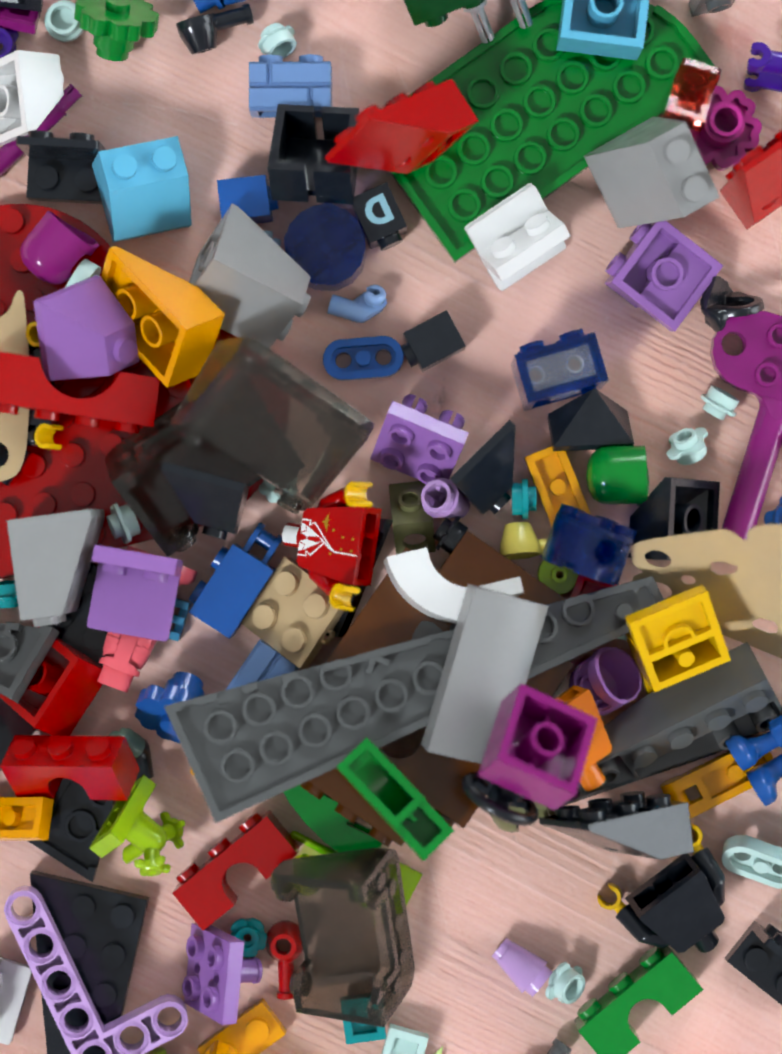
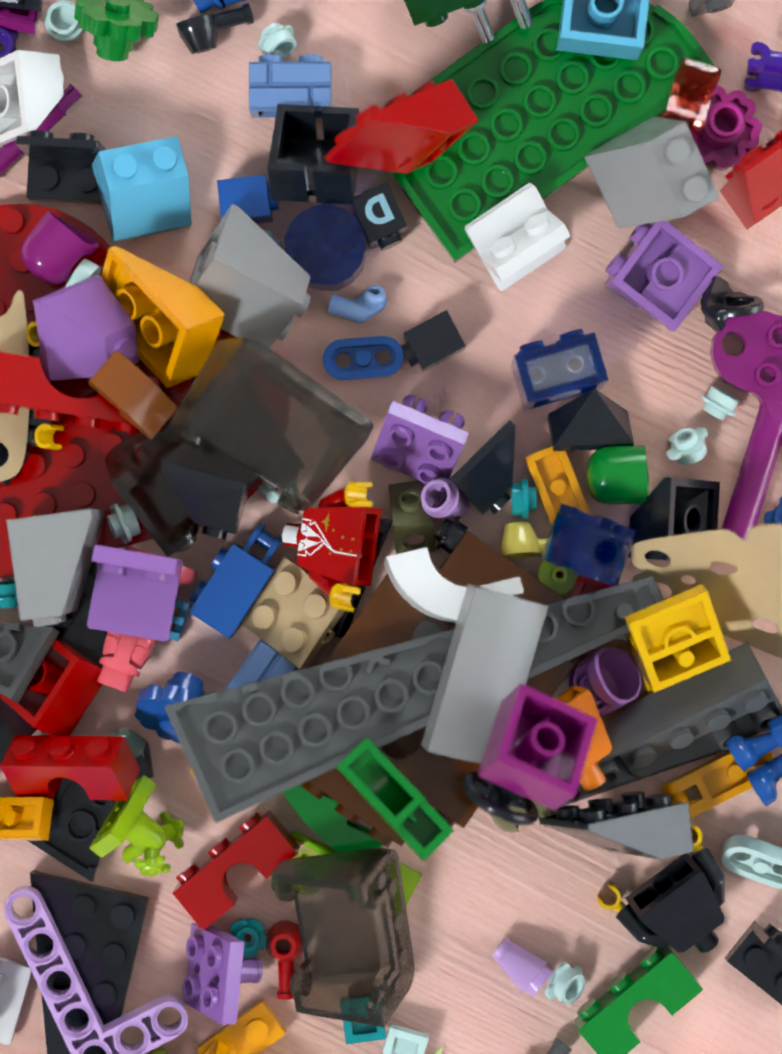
(133, 394): none -> dark orange slope

